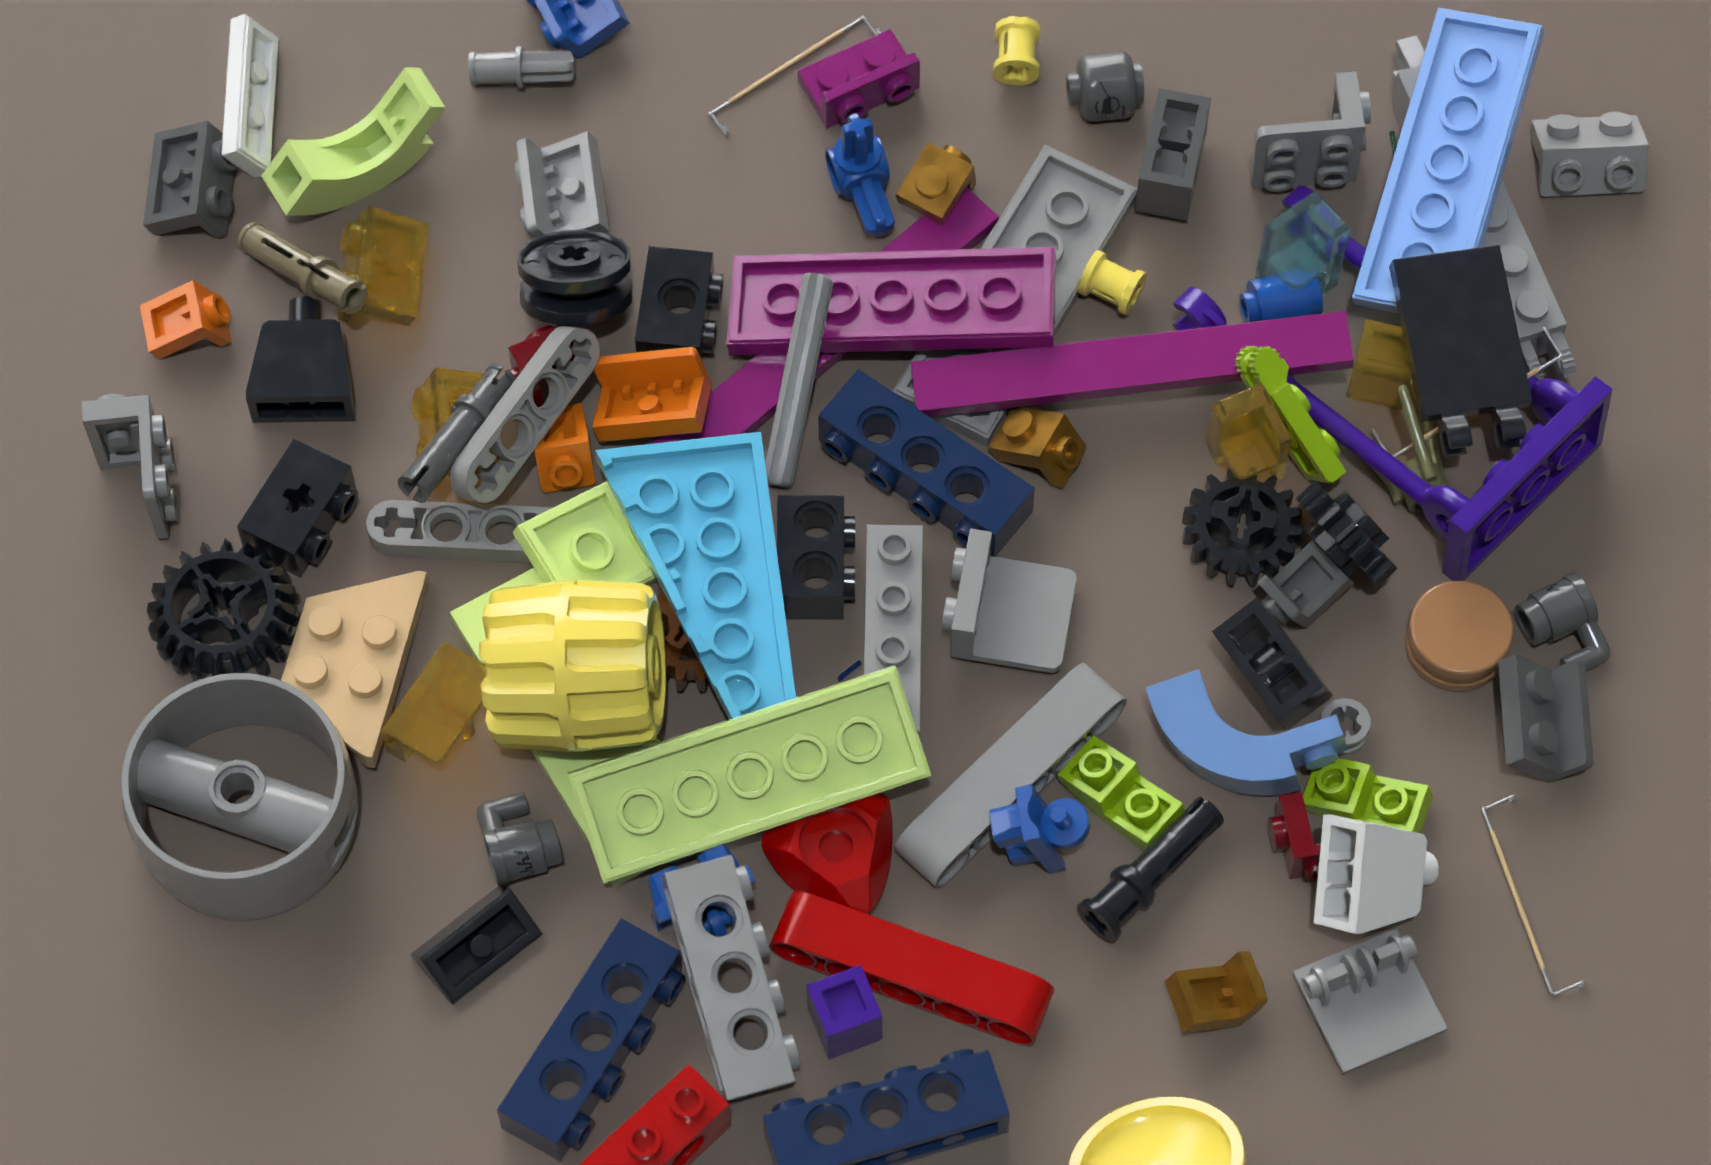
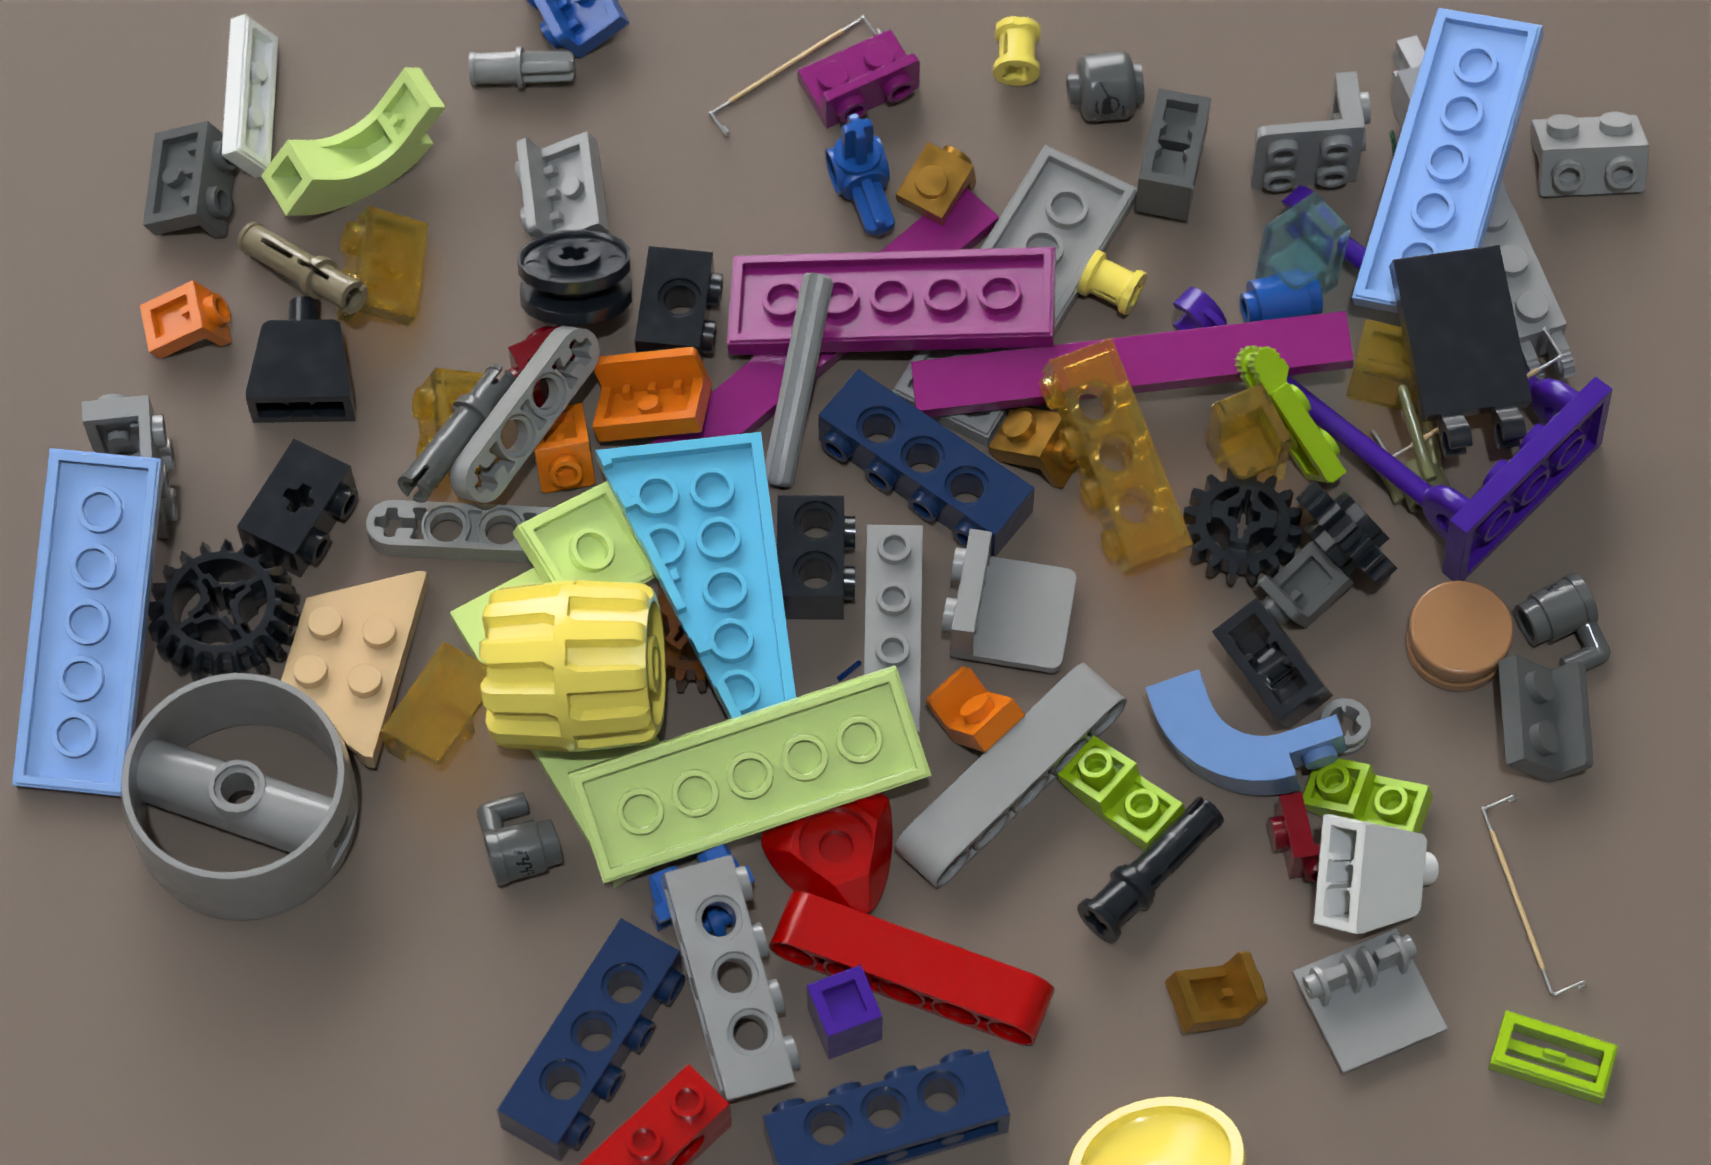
(88, 620): none -> light blue tile
(476, 943): black slope -> none
(971, 712): none -> orange bracket
(1034, 828): blue hips -> none
(1101, 373): none -> clear yellow brick
(1547, 1077): none -> lime tile

